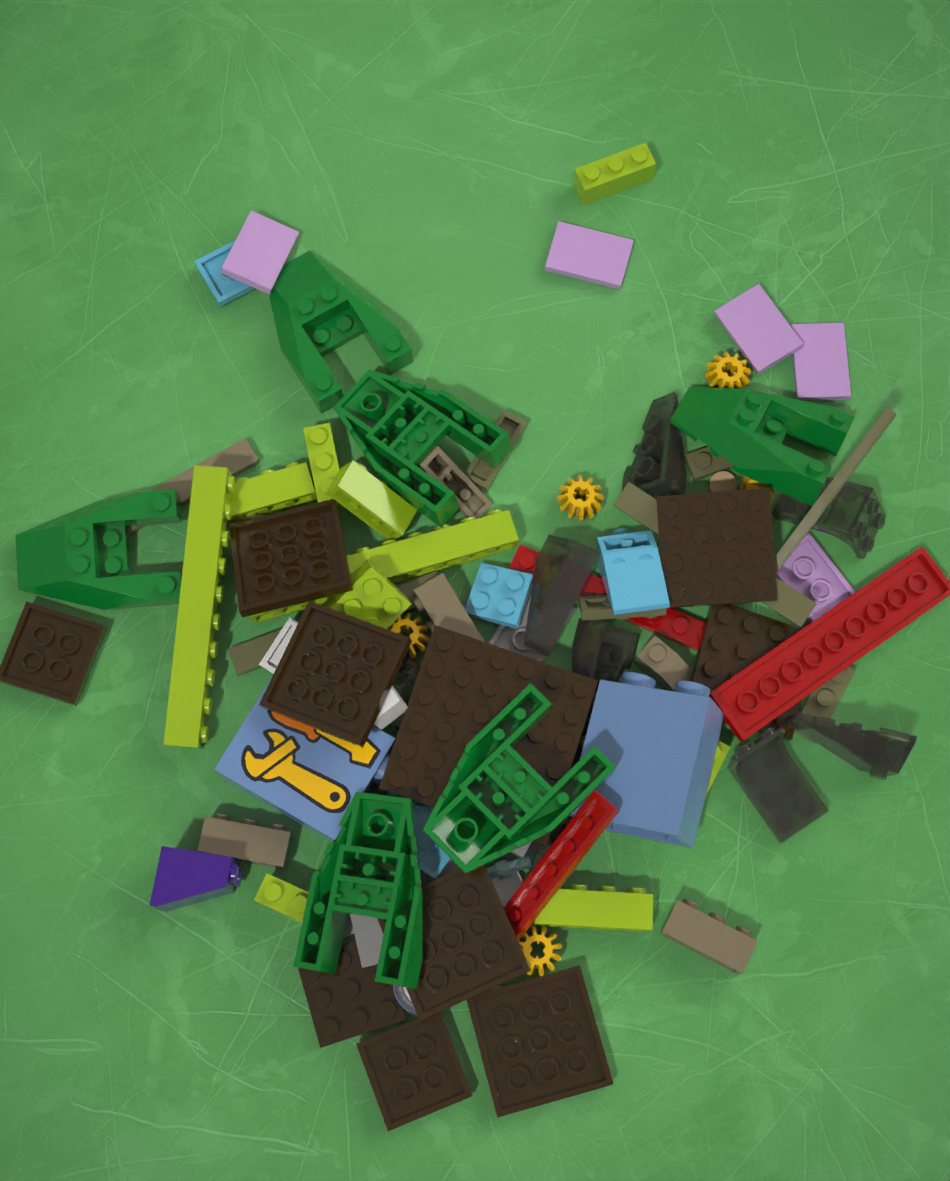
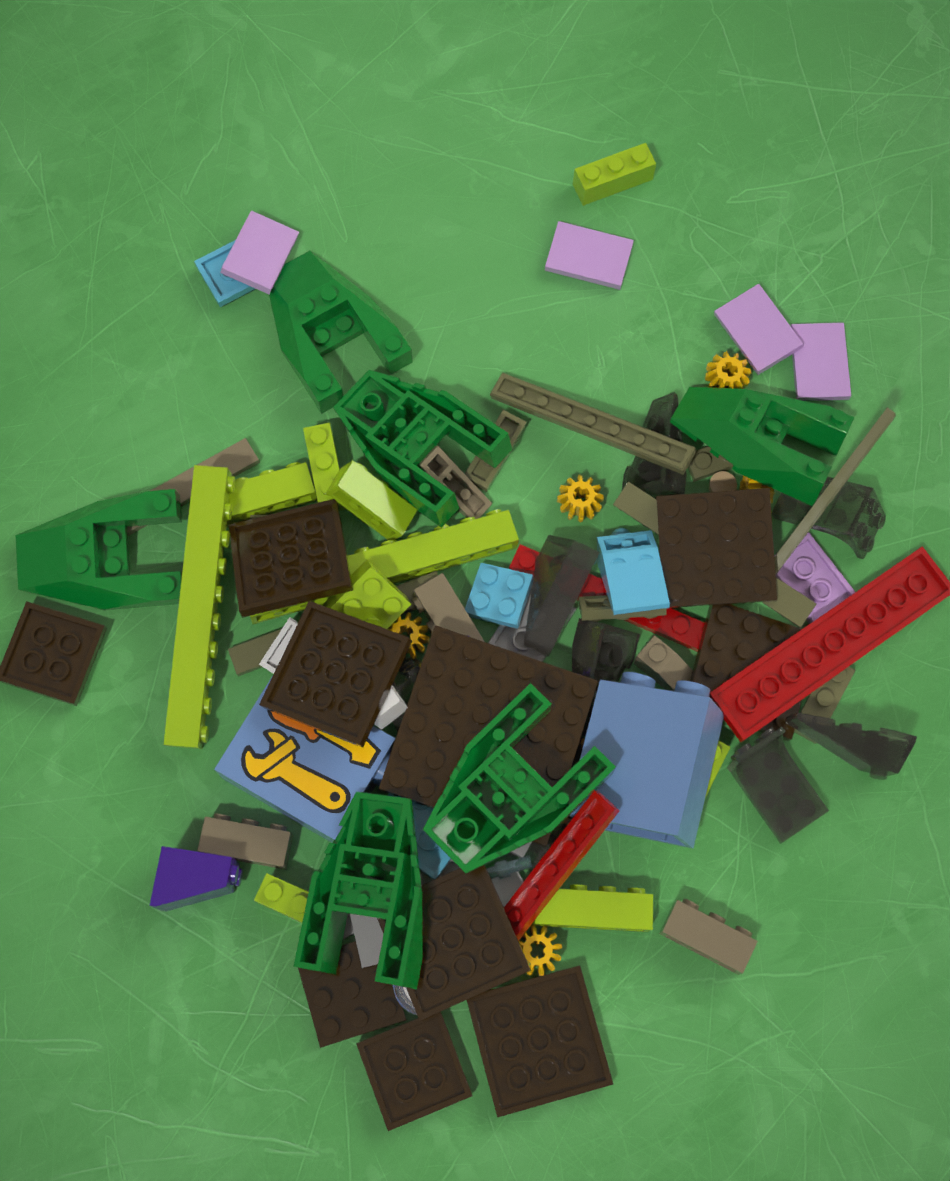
(593, 423): none -> olive tile

